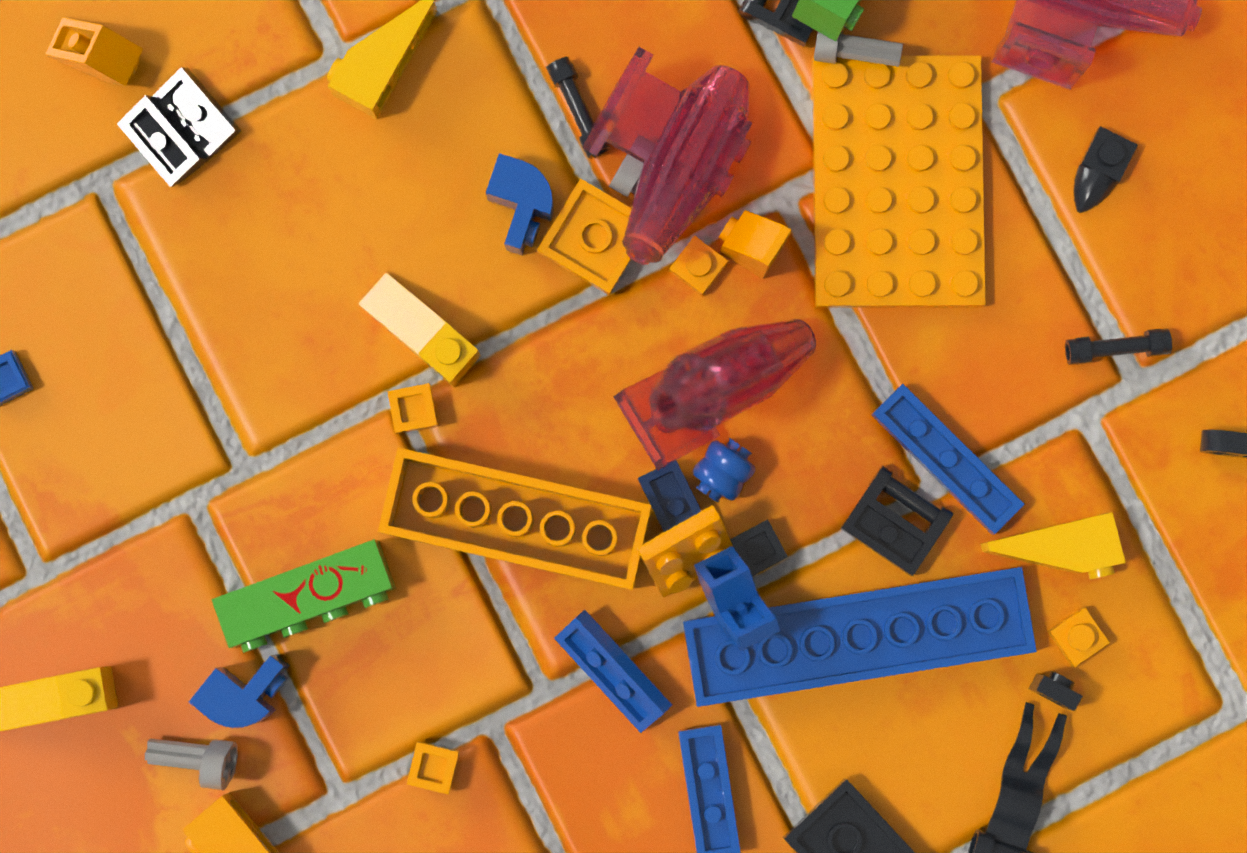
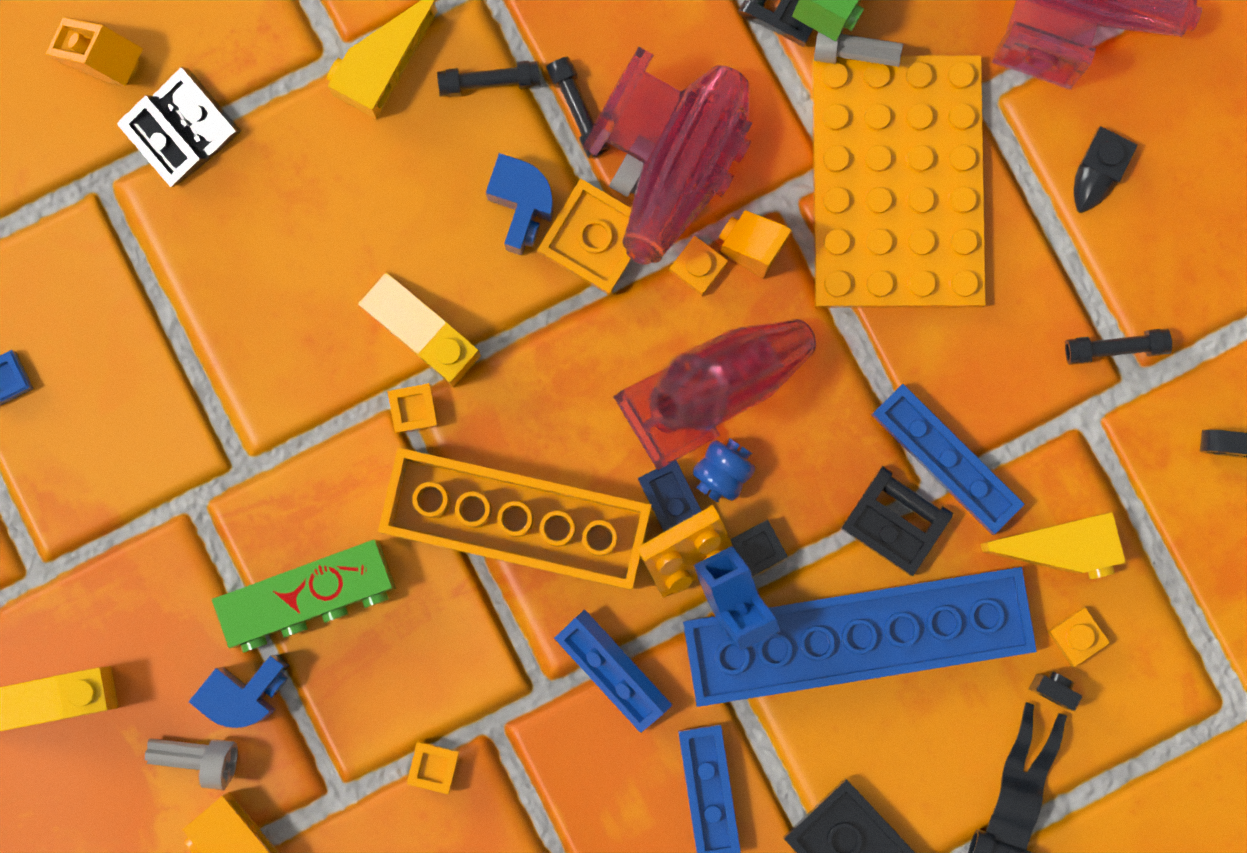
(452, 82): none -> black bar

